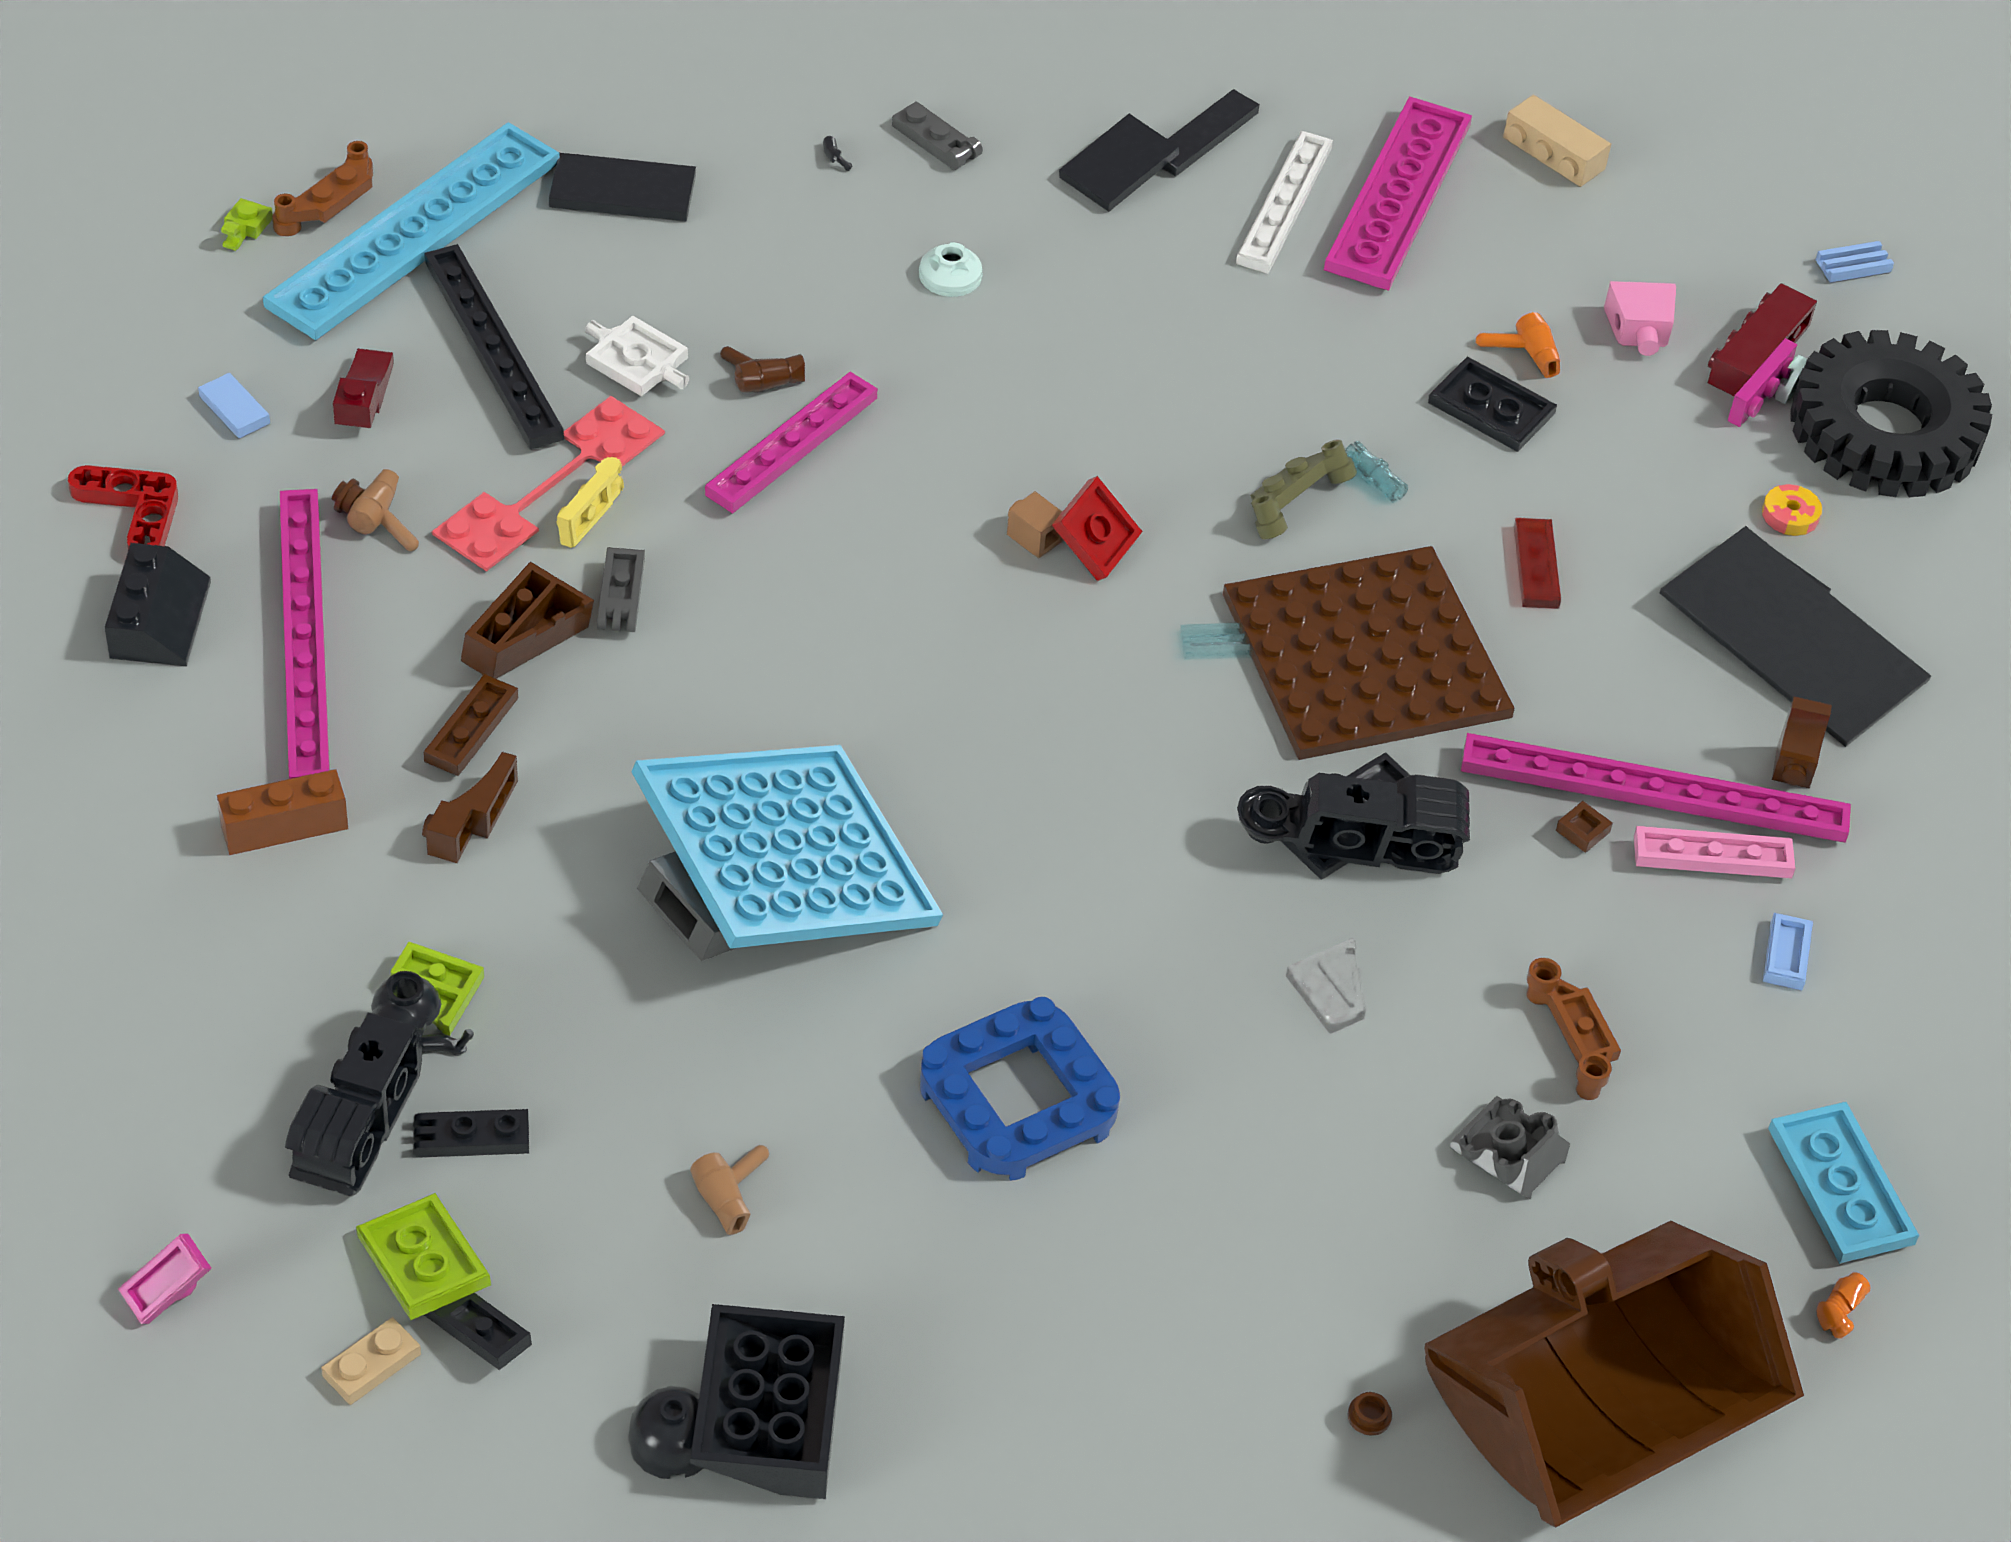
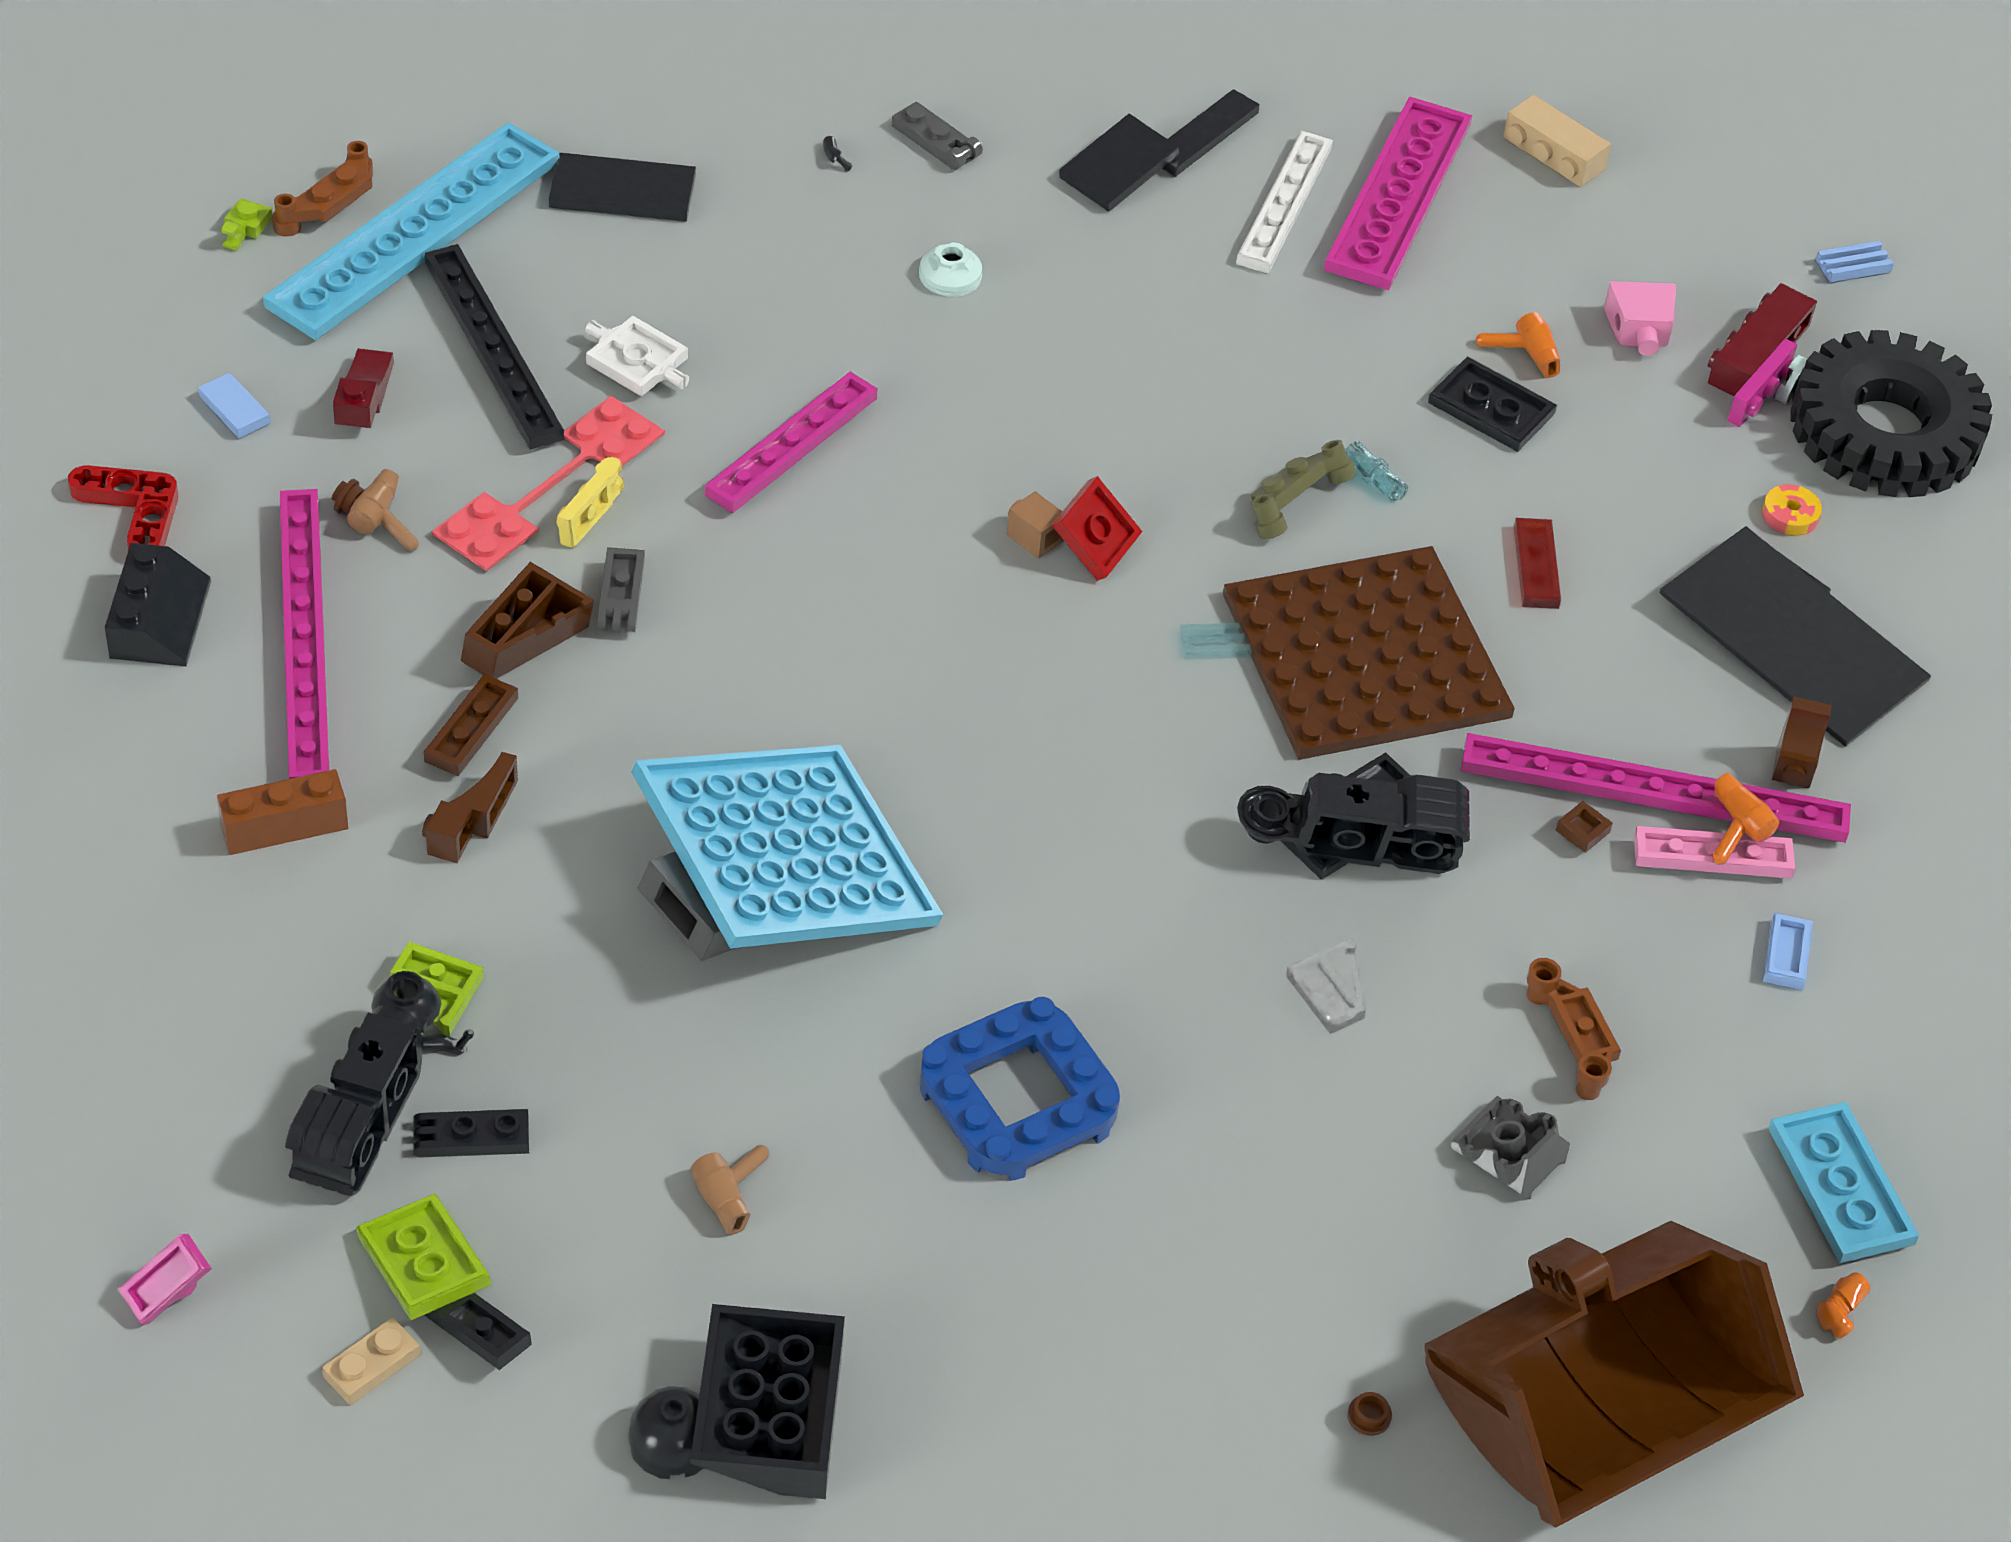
(764, 373): reddish brown piece -> none
(1749, 815): none -> orange piece

